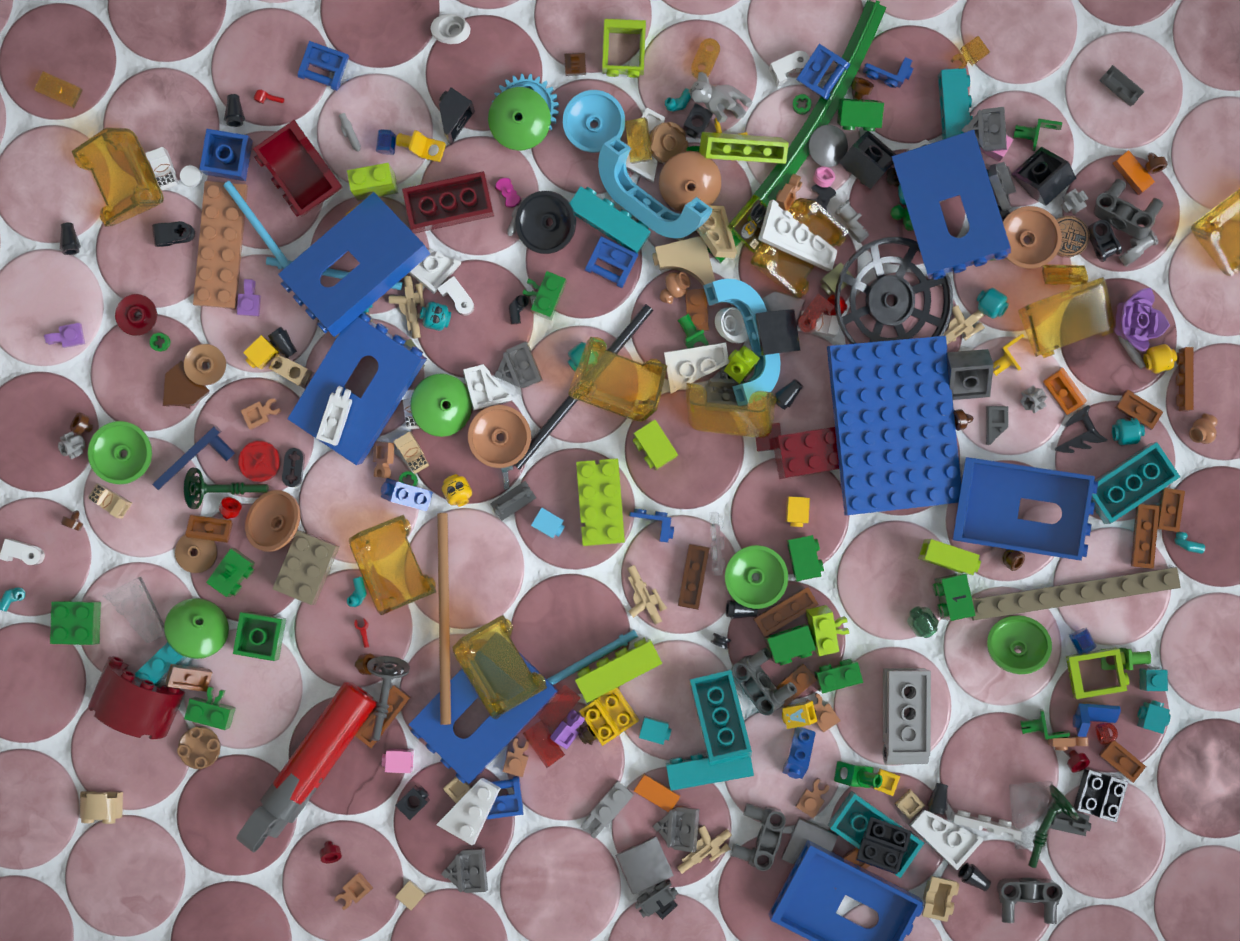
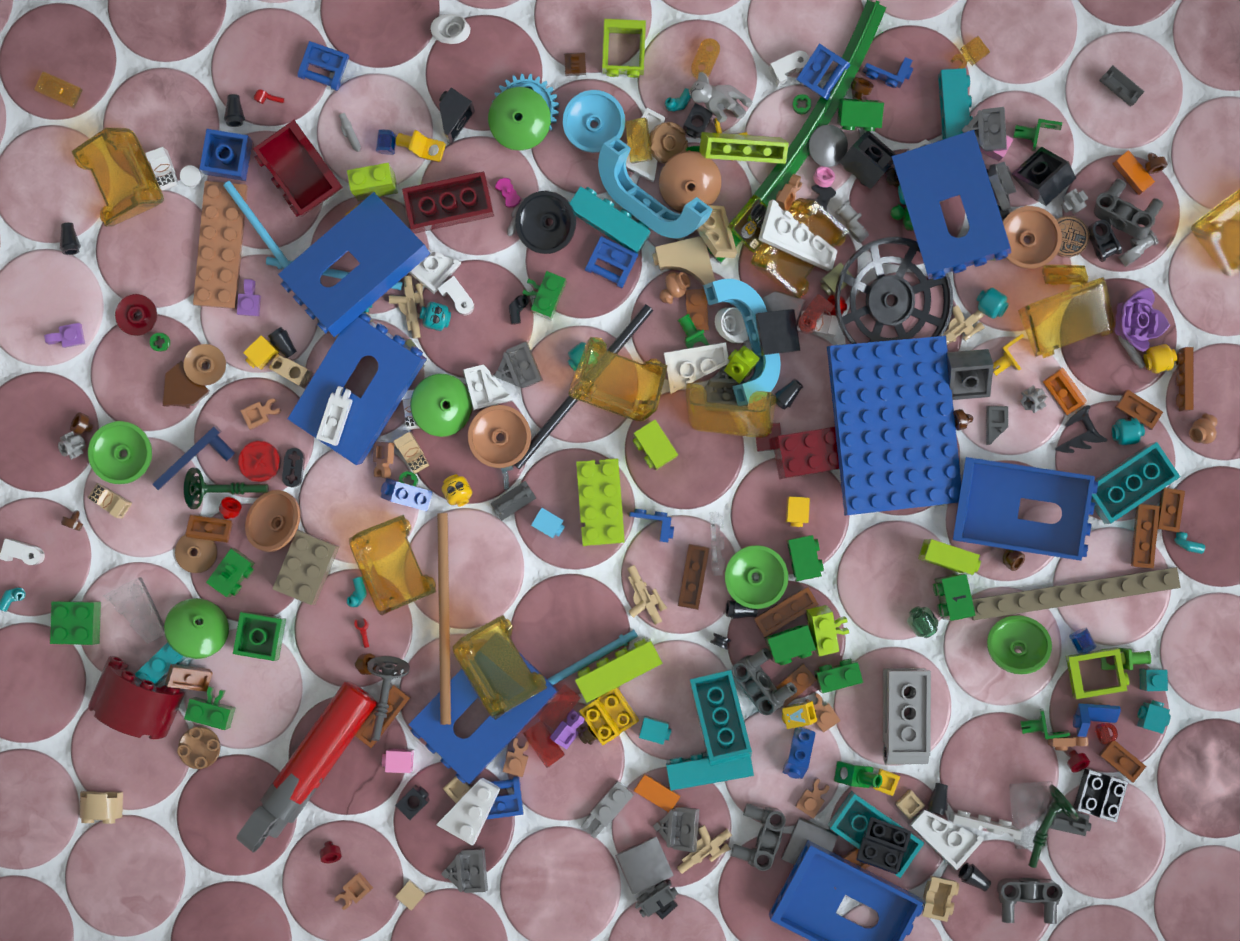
(169, 233): black piece -> none

